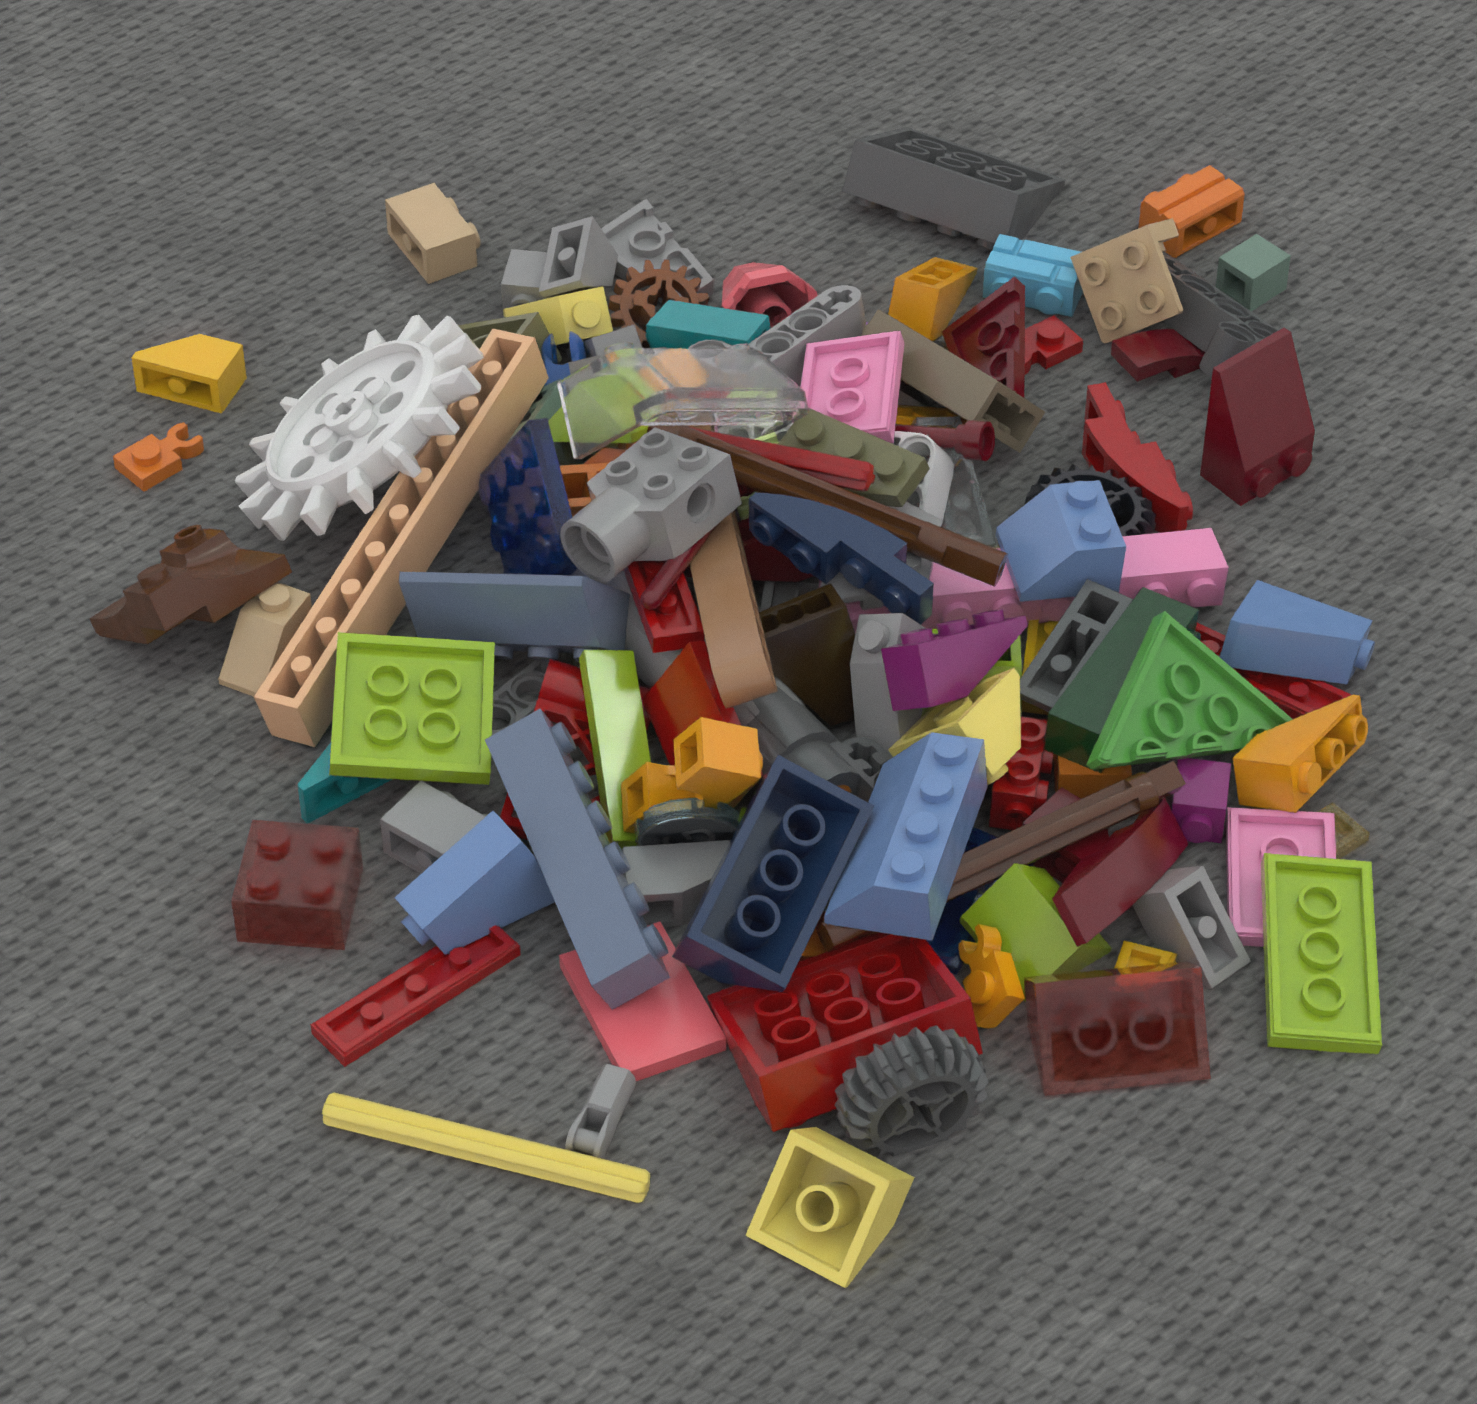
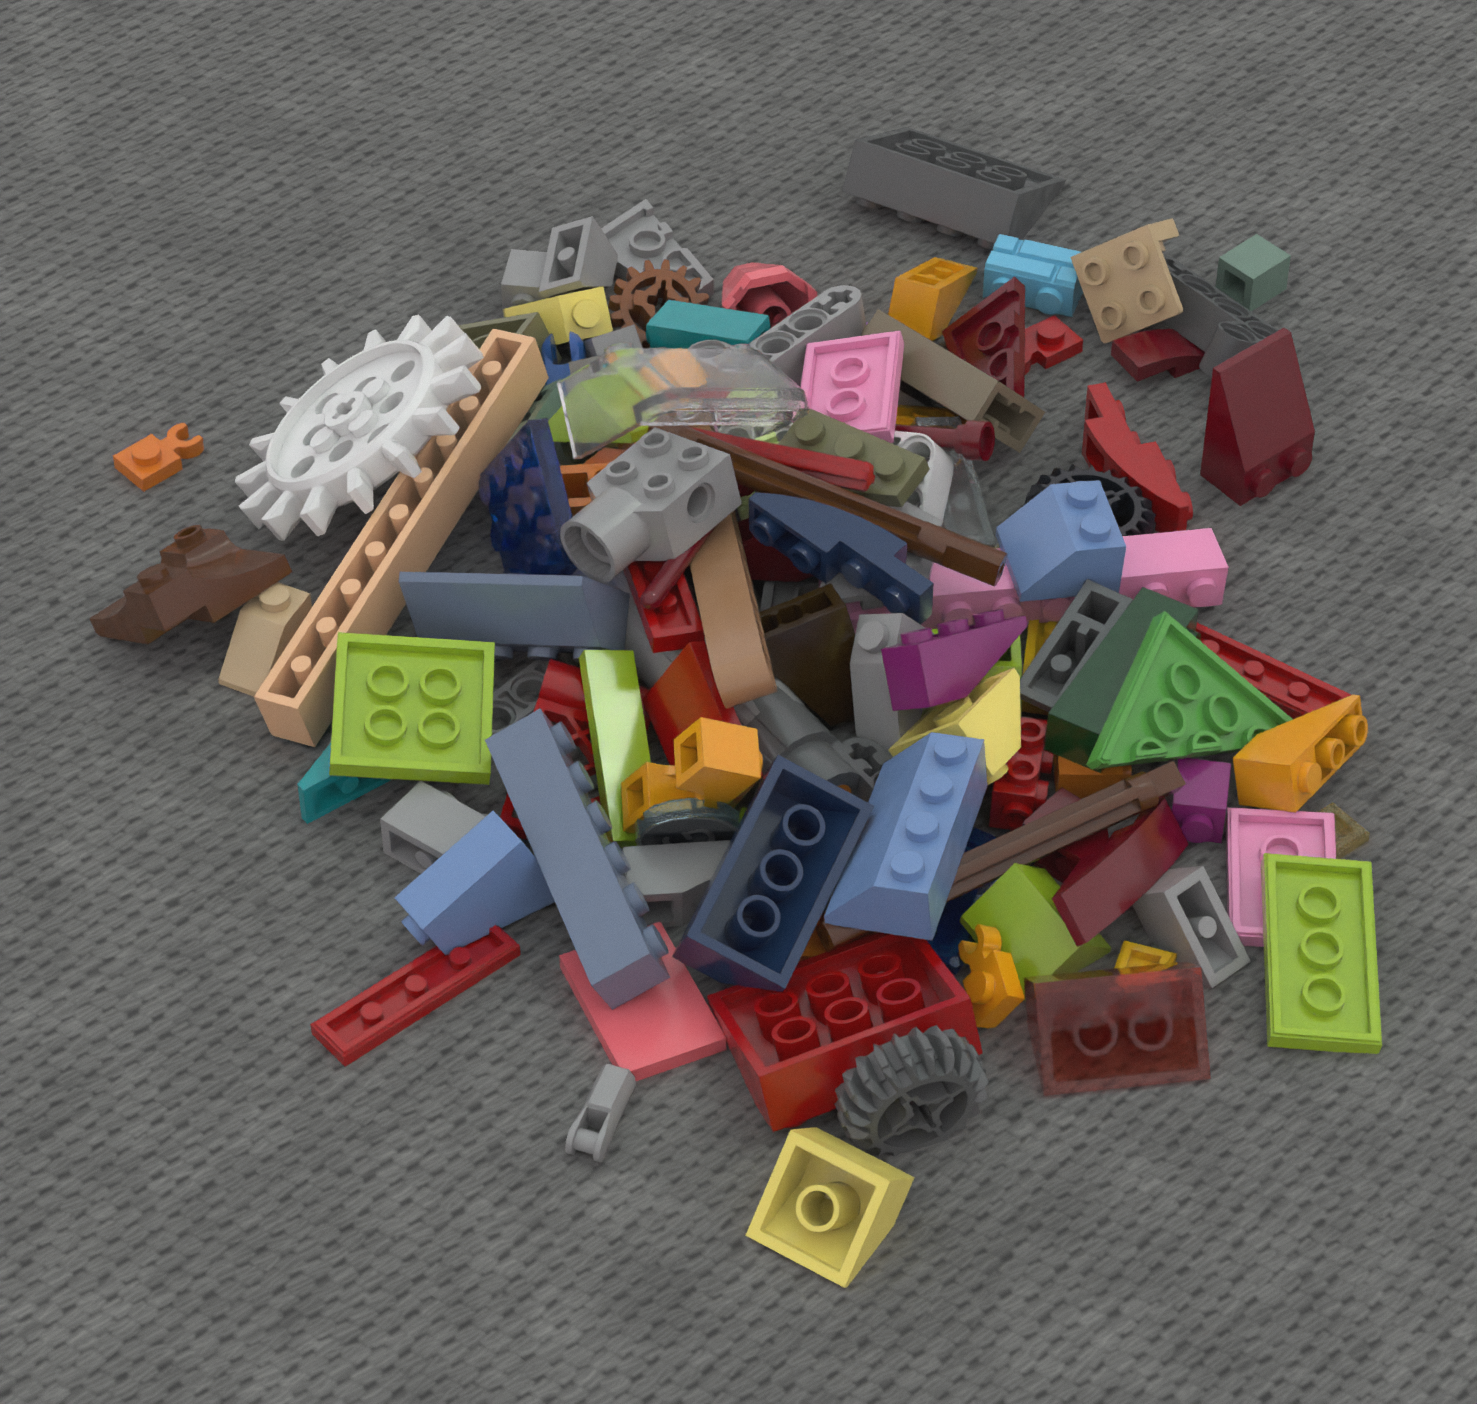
(192, 371): yellow slope -> none
(297, 884): clear red brick -> none
(432, 232): tan brick -> none
(486, 1147): light yellow axle -> none
(1199, 205): orange brick -> none
(1296, 637): medium blue slope -> none

